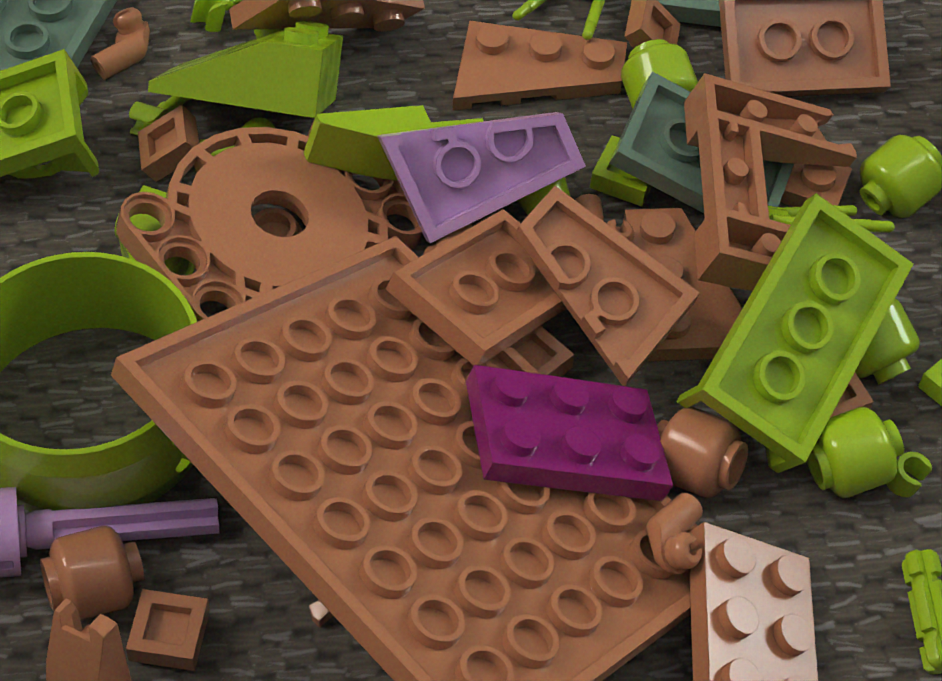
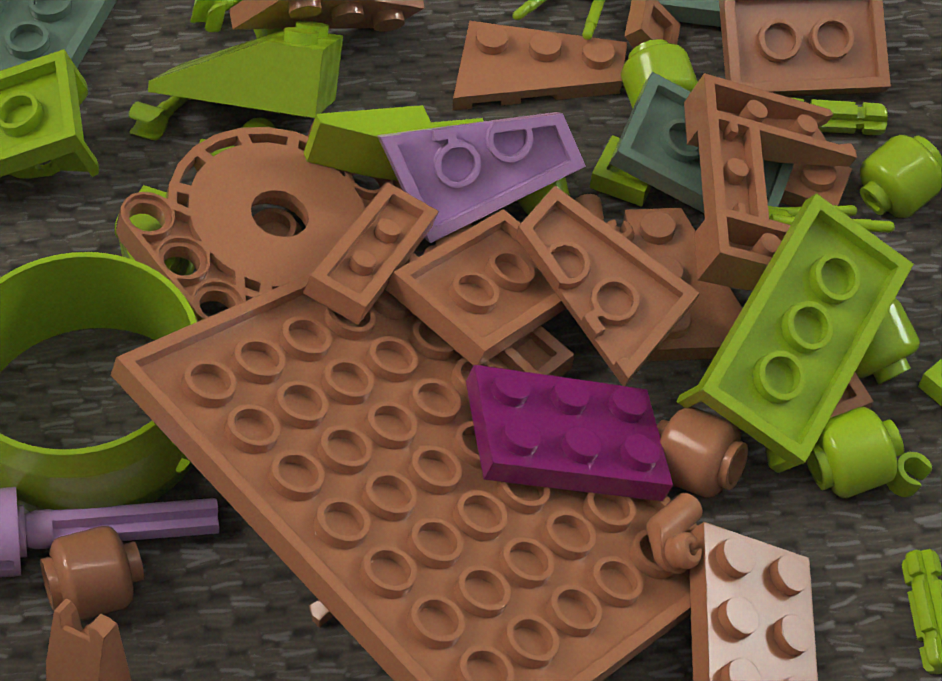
(129, 45): nougat arm -> none
(167, 142): nougat plate -> none
(168, 629): nougat plate -> none
(370, 252): none -> nougat plate
(848, 117): none -> lime axle

